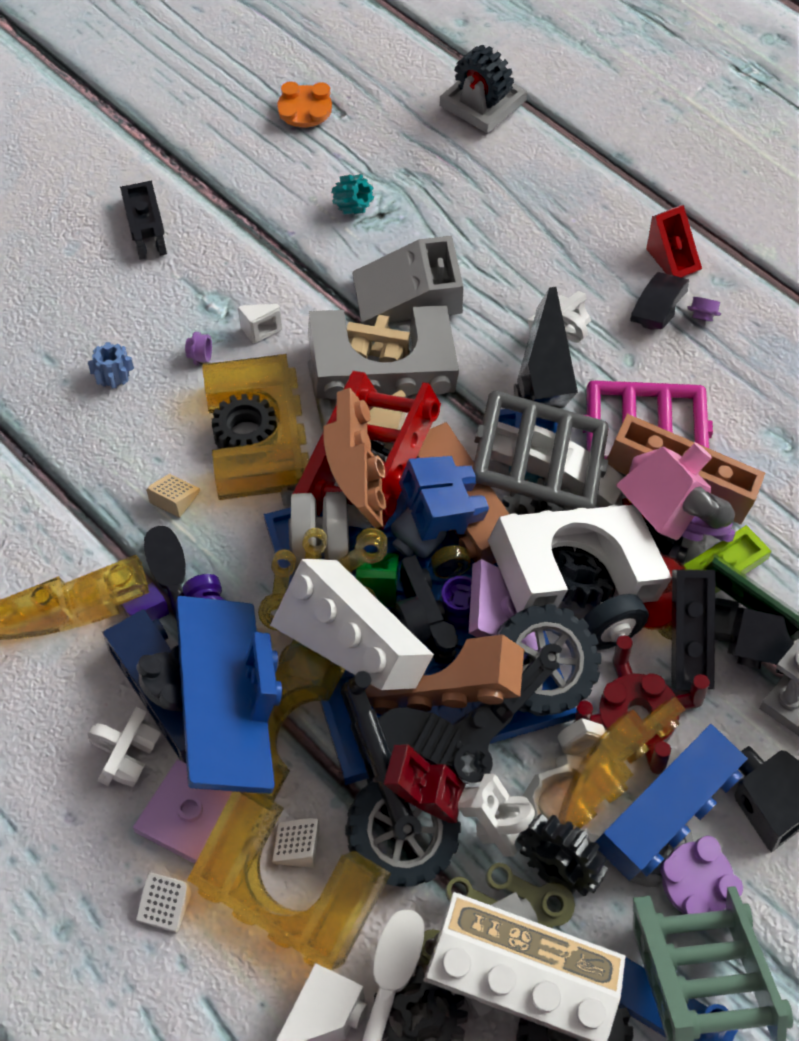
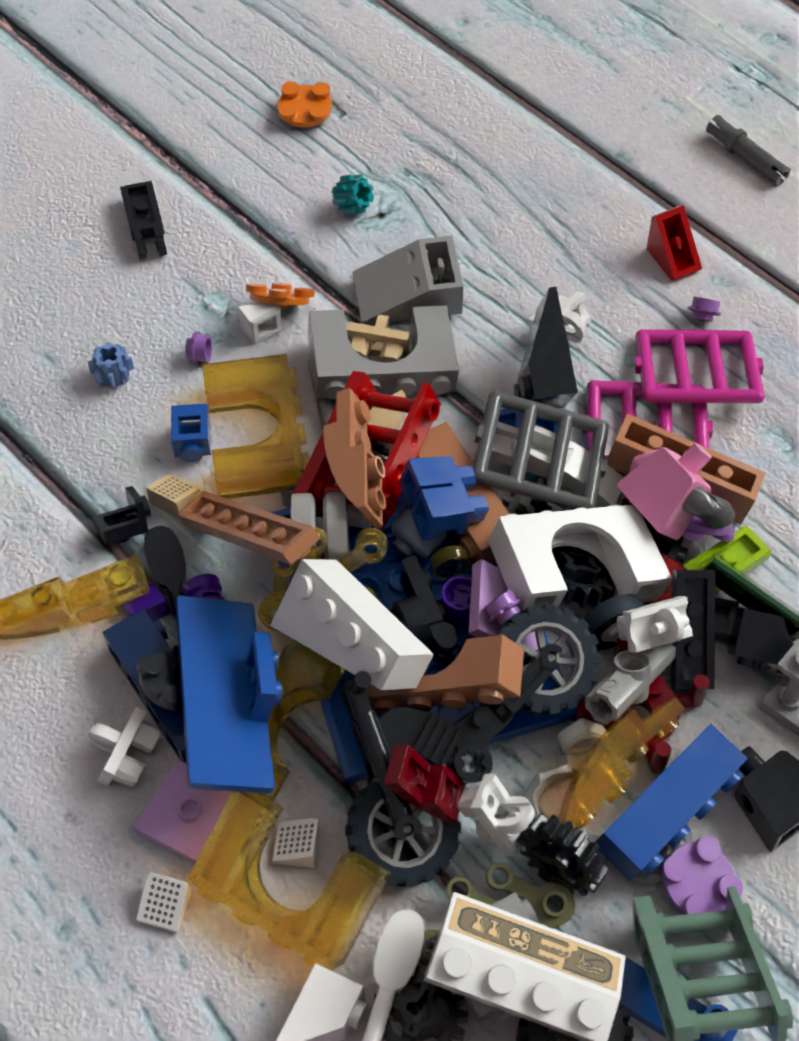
(125, 522): none -> black bracket
(191, 439): none -> blue brick
(242, 411): black tyre -> none
(250, 527): none -> nougat plate
(279, 294): none -> orange piece
(381, 578): green slope -> none
(483, 90): plate -> none
(503, 607): none -> medium lavender plate
(628, 682): none -> light grey piece
(655, 624): none -> white hips
(659, 300): black slope -> none
(684, 391): none -> dark pink bar
(738, 142): none -> dark grey pin

